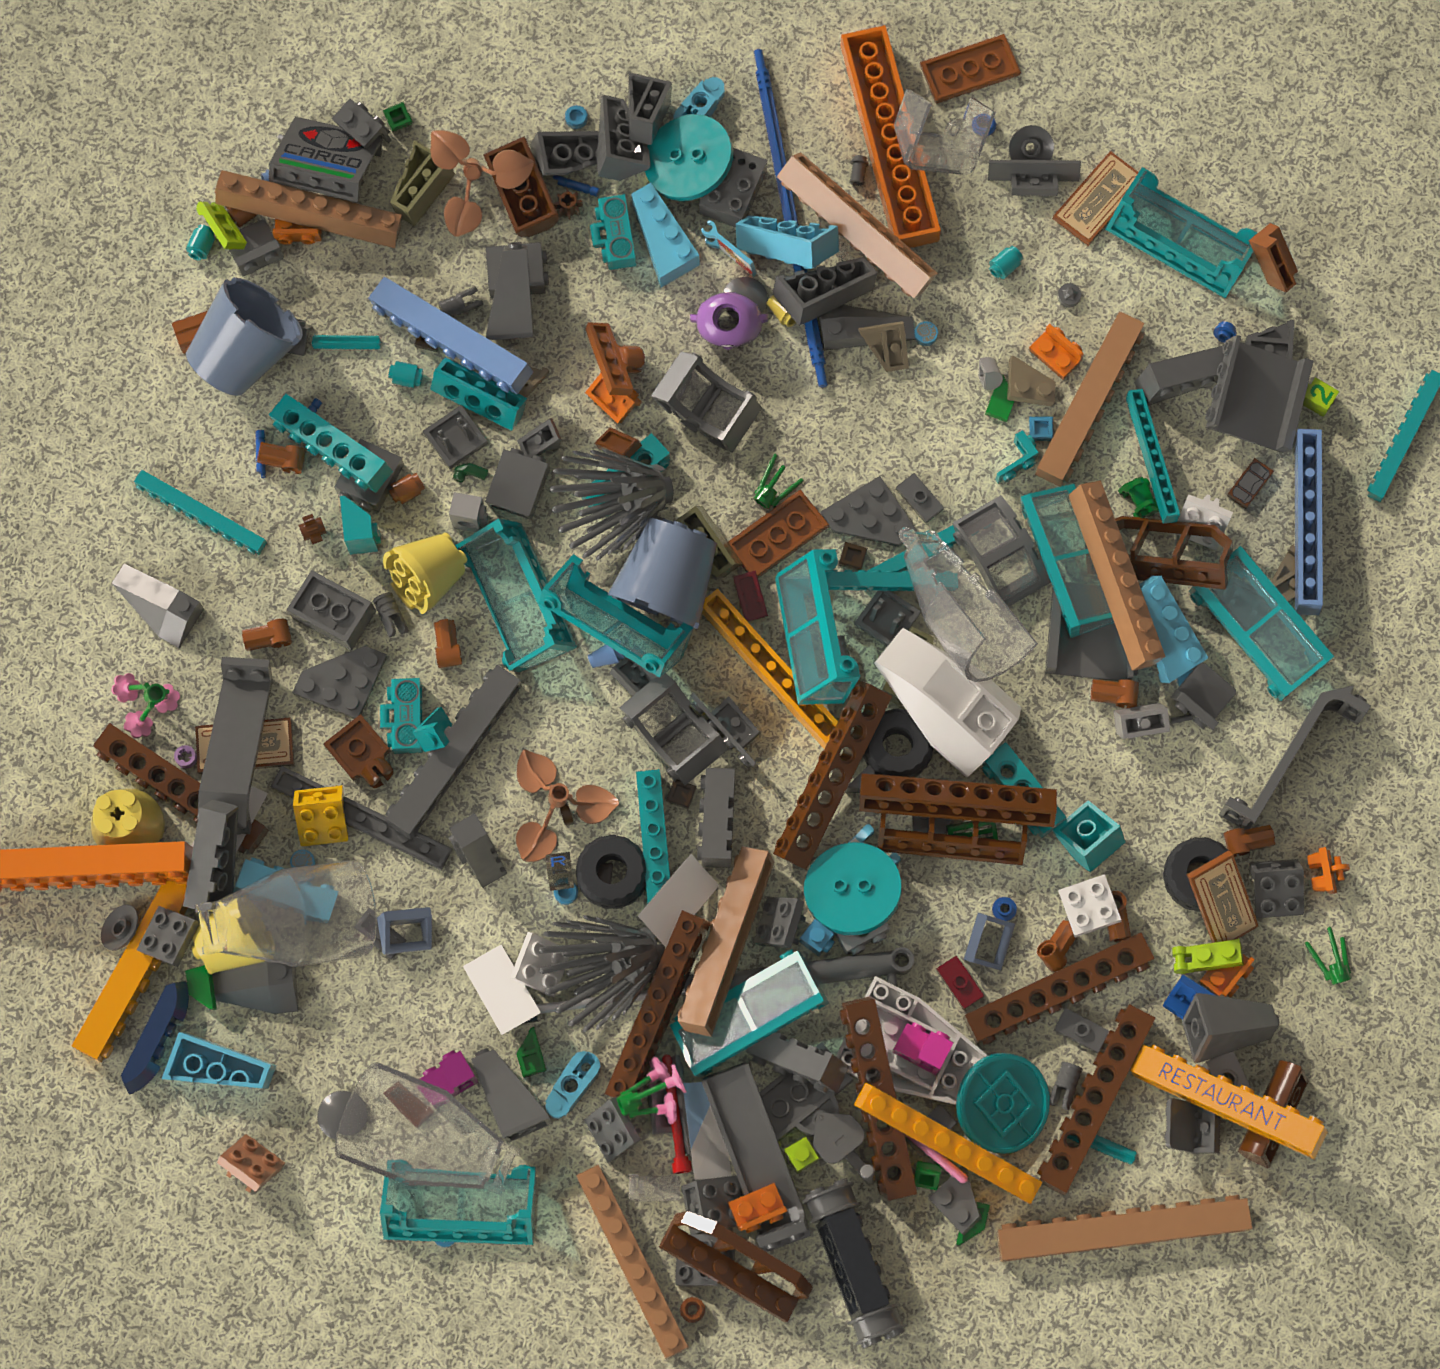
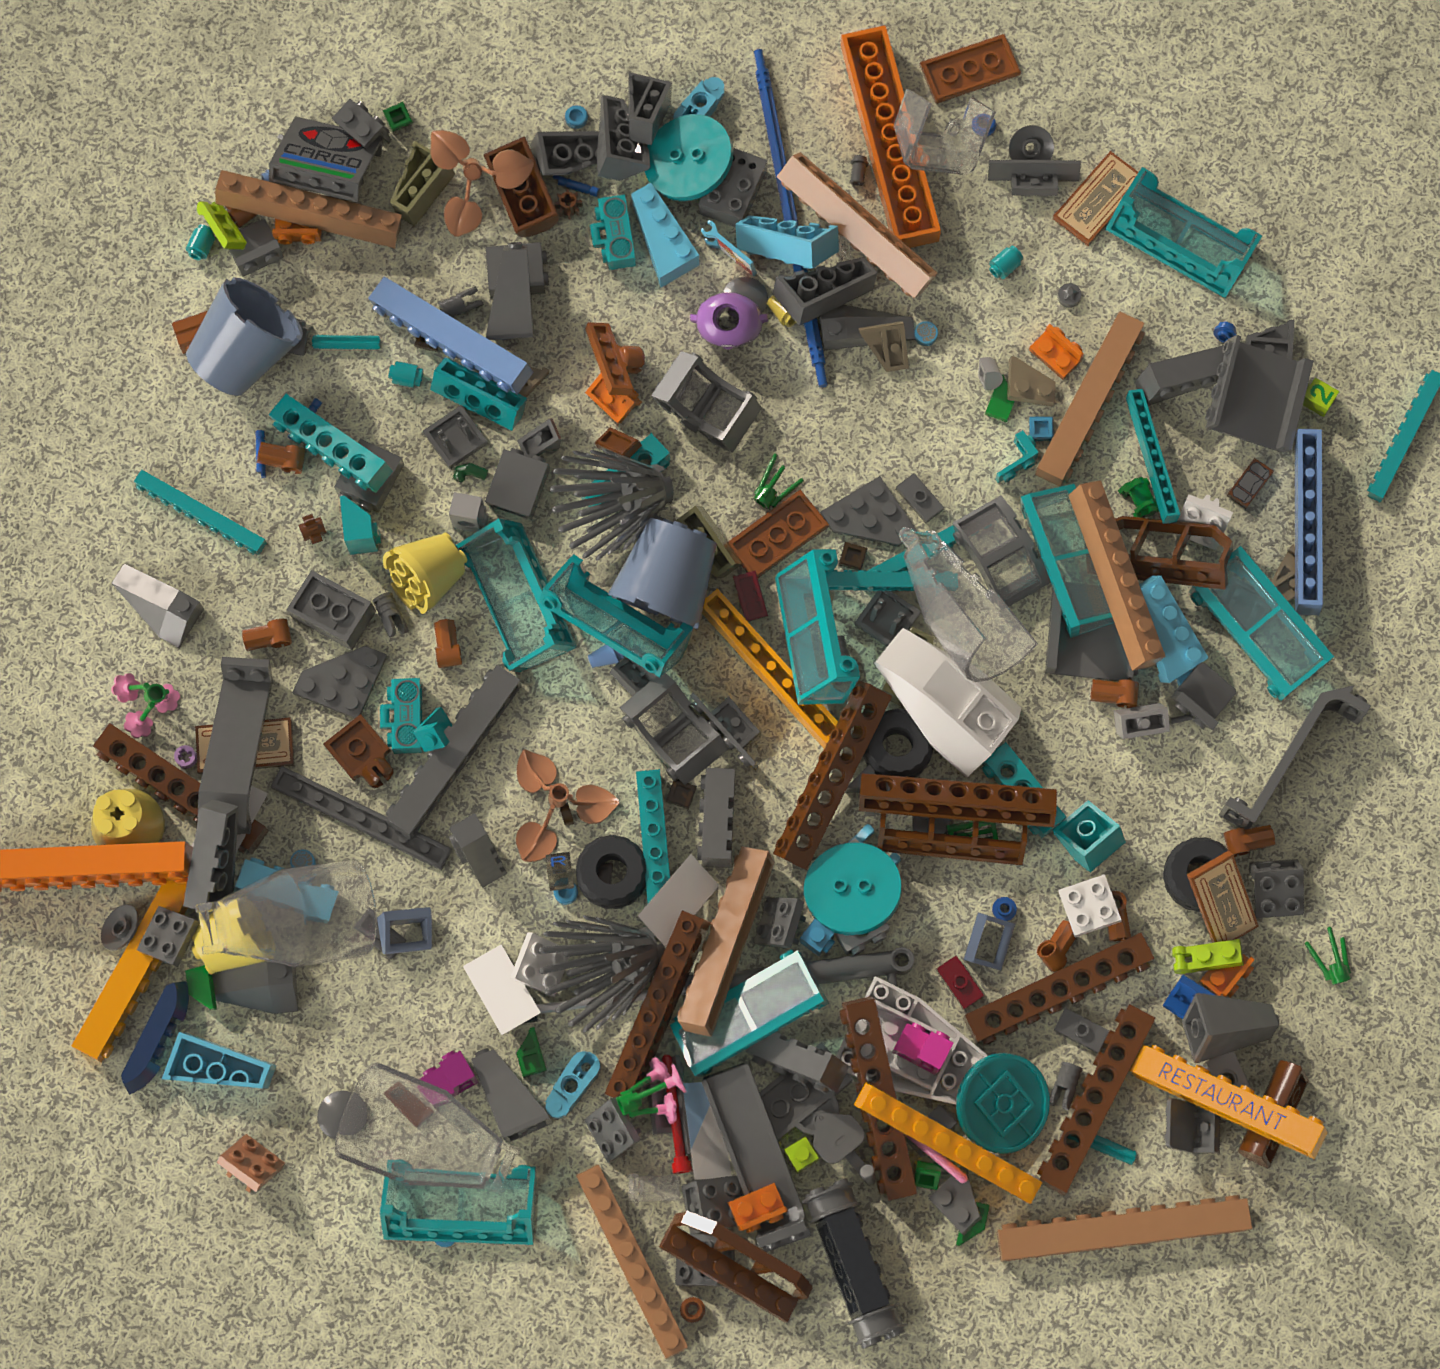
(320, 815): yellow bracket -> none
(406, 488): dark orange brick -> none
(1274, 258): dark orange piece -> none
(1323, 860): orange hips -> none

